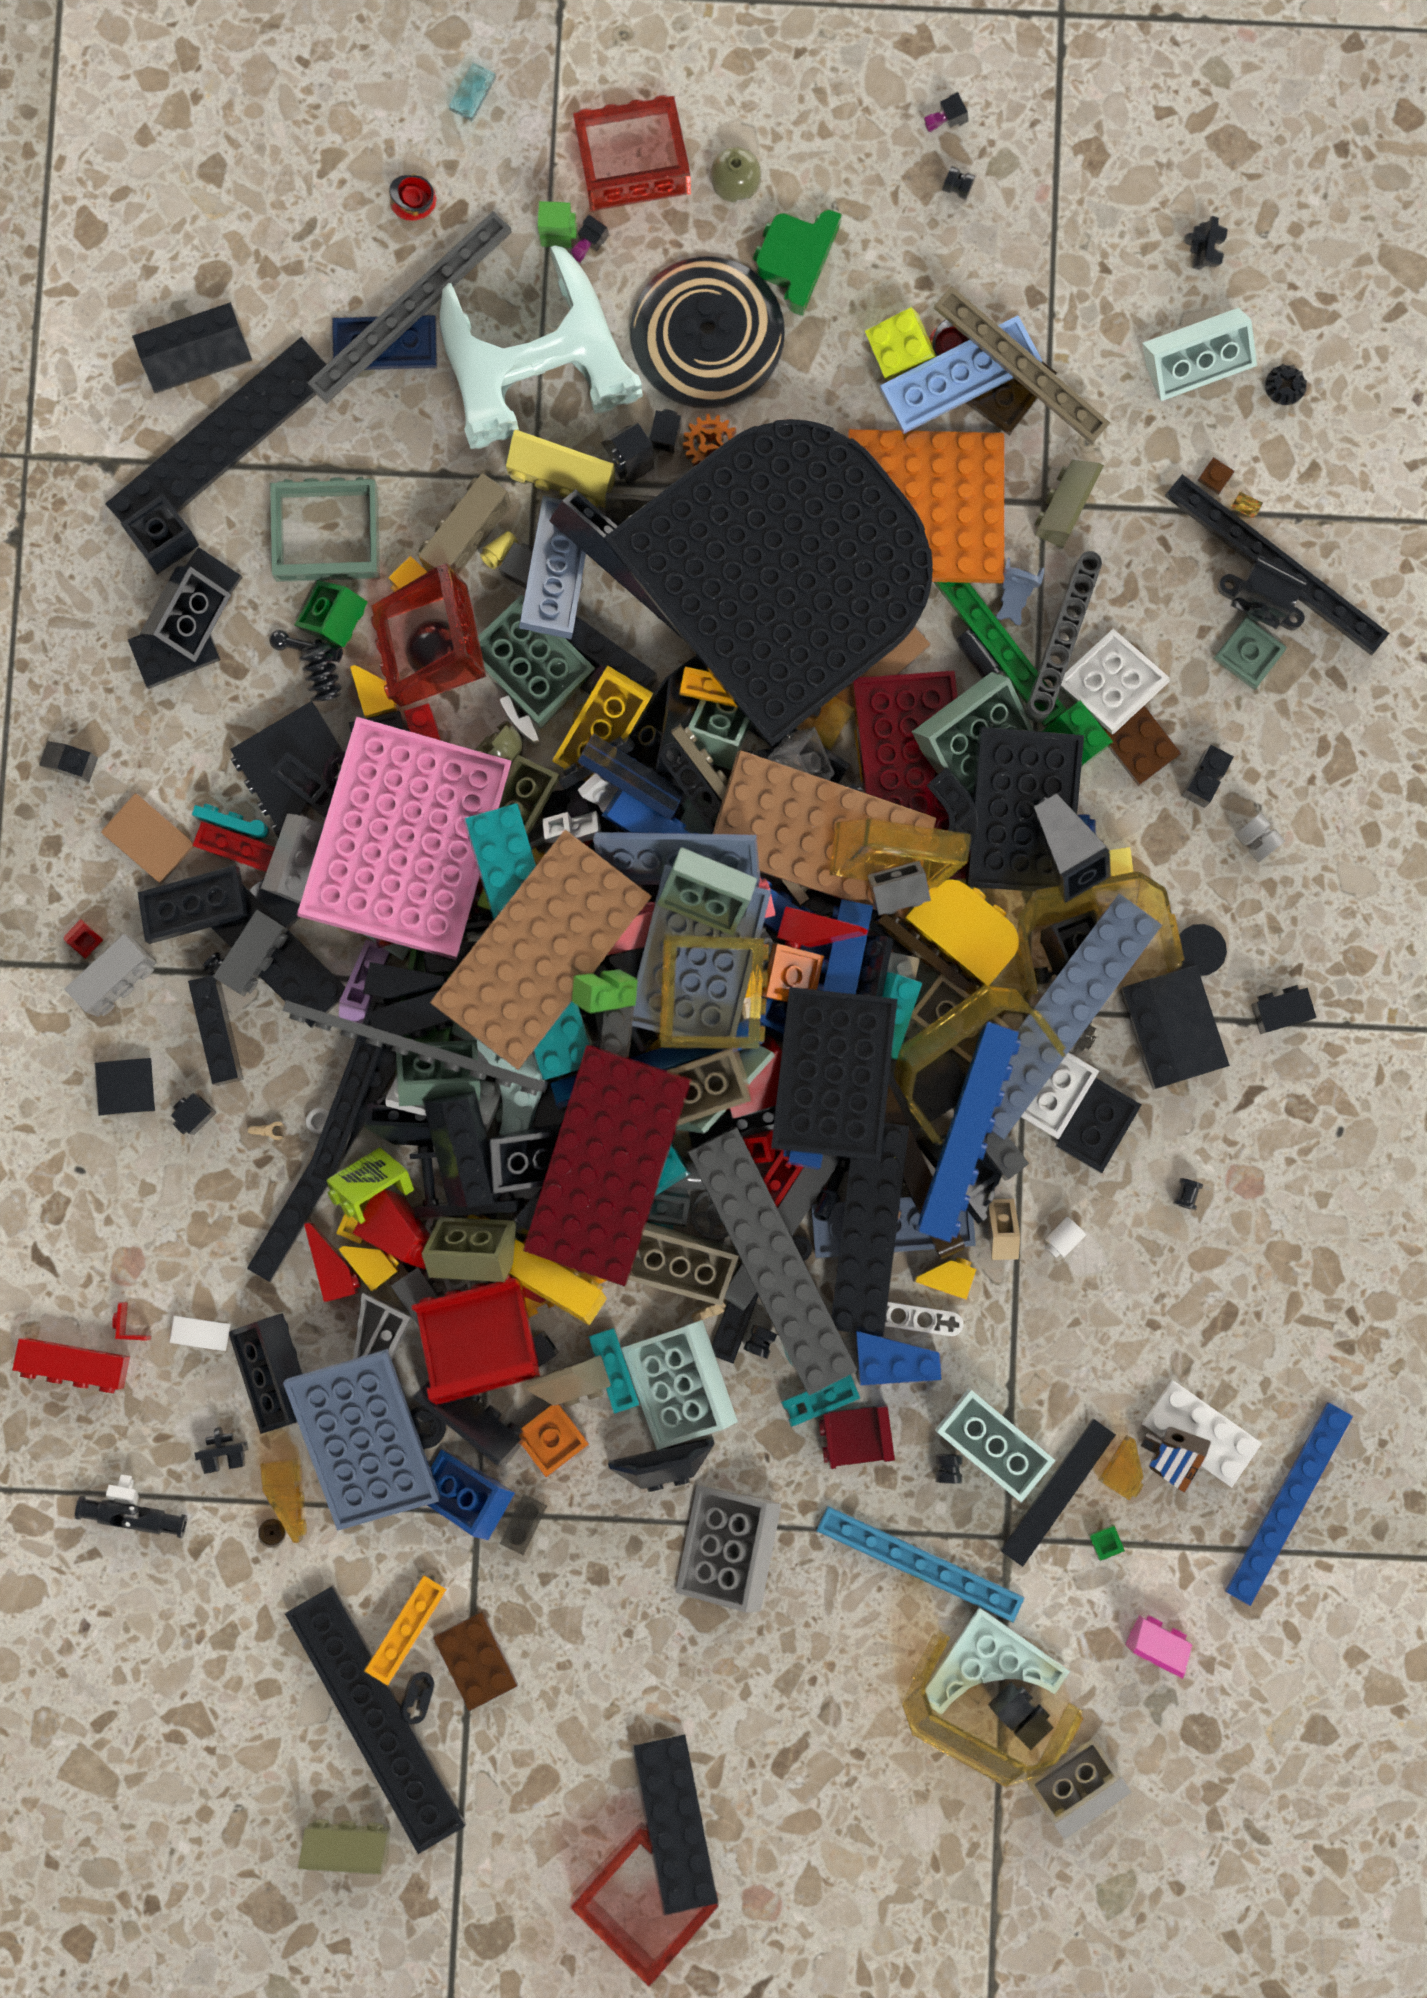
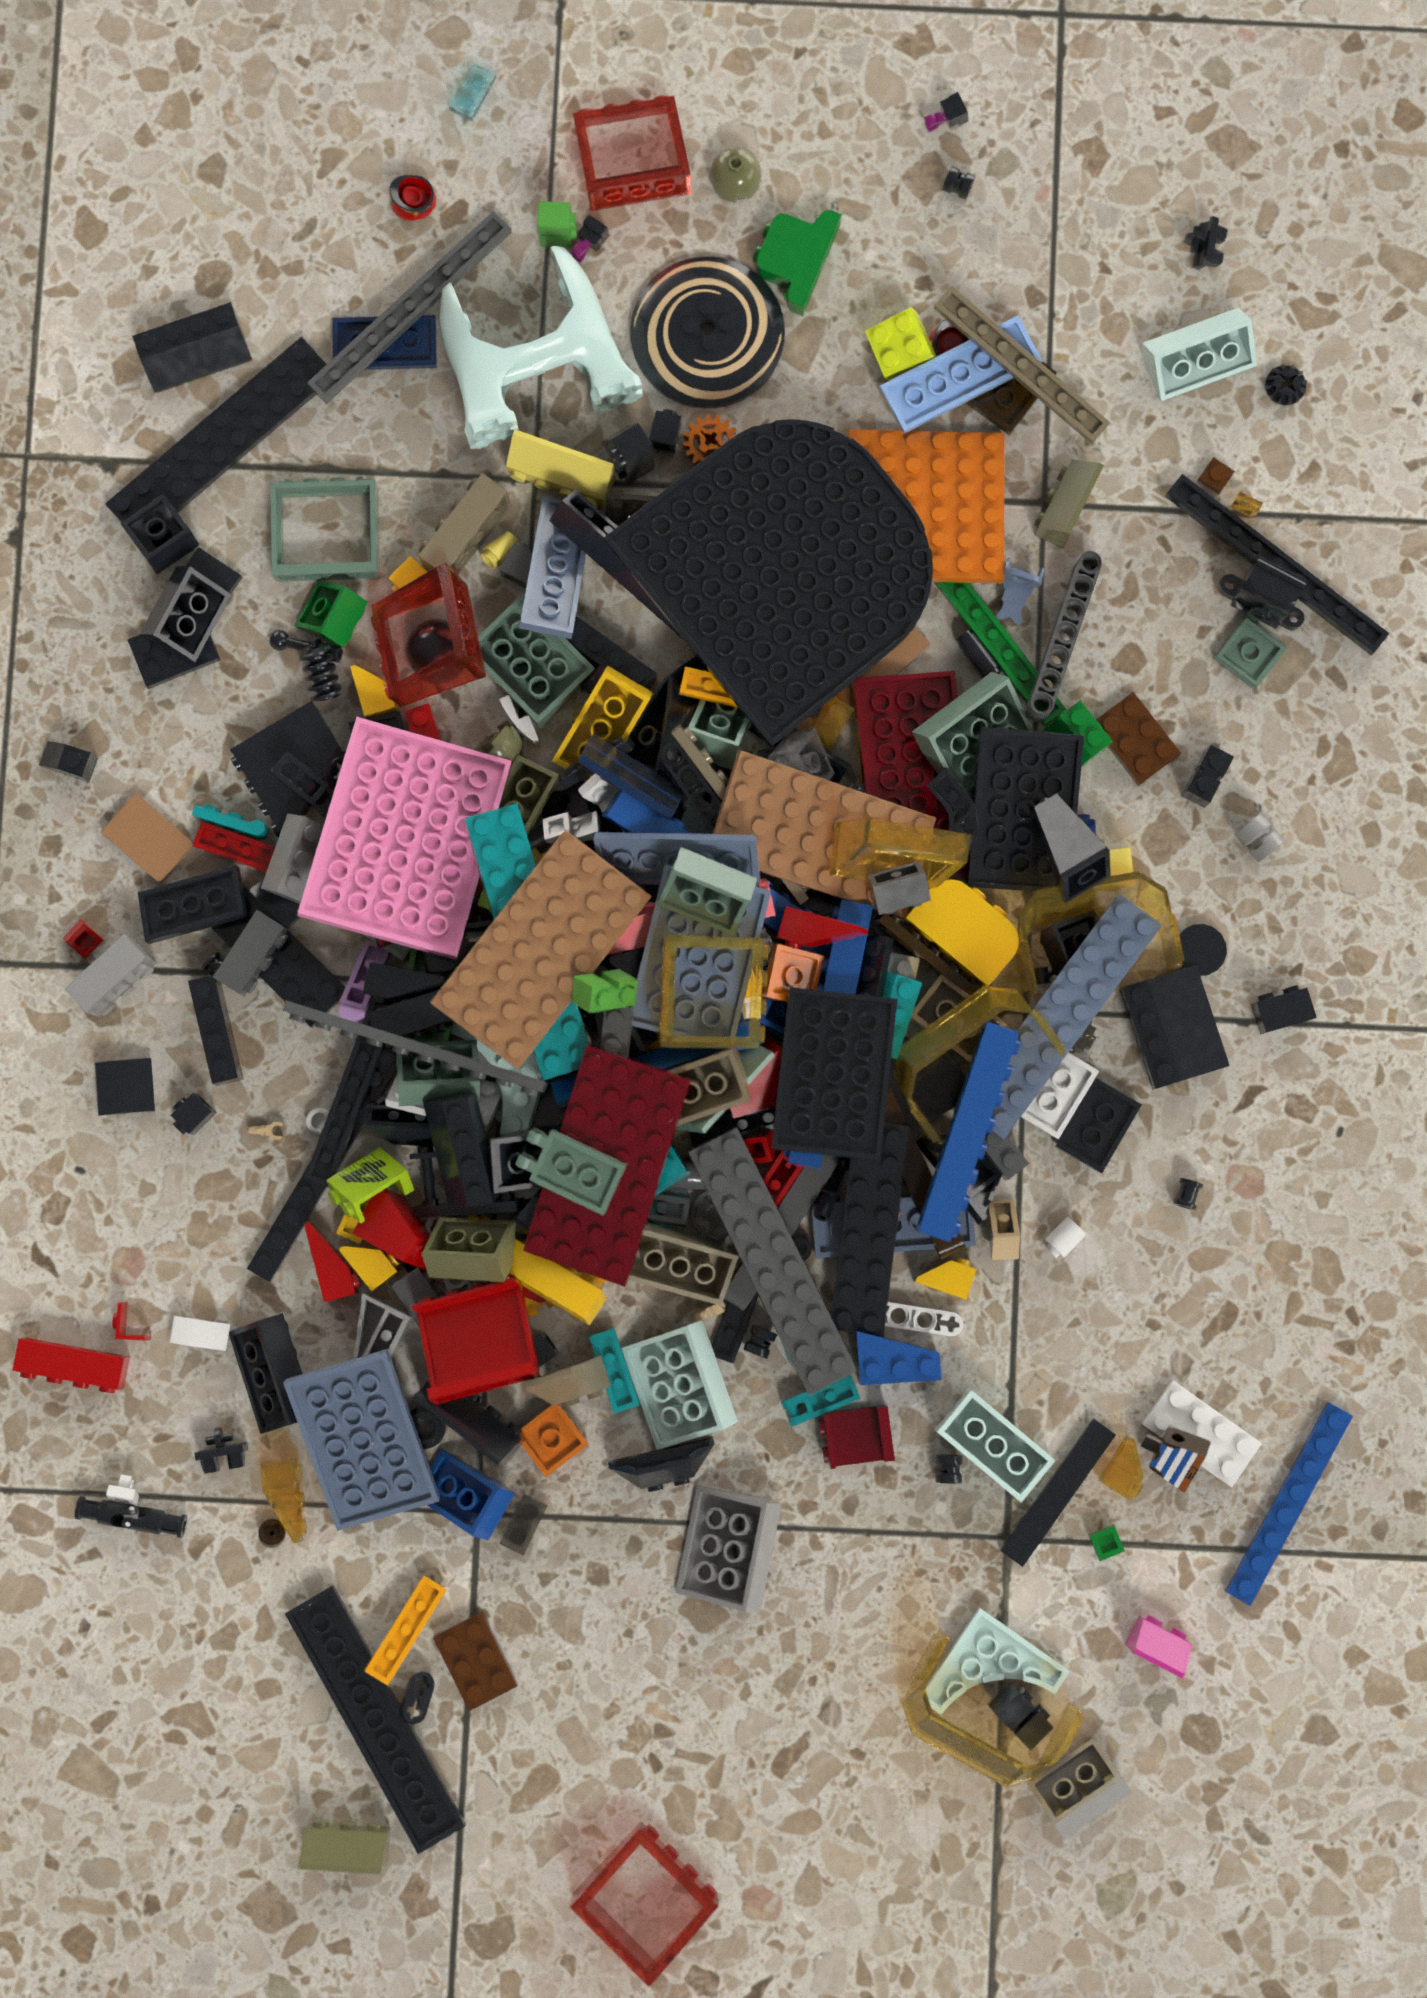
(573, 1169): none -> sand green tile
(674, 1825): black plate -> none
(920, 1564): dark azure tile -> none
(1113, 681): white plate -> none

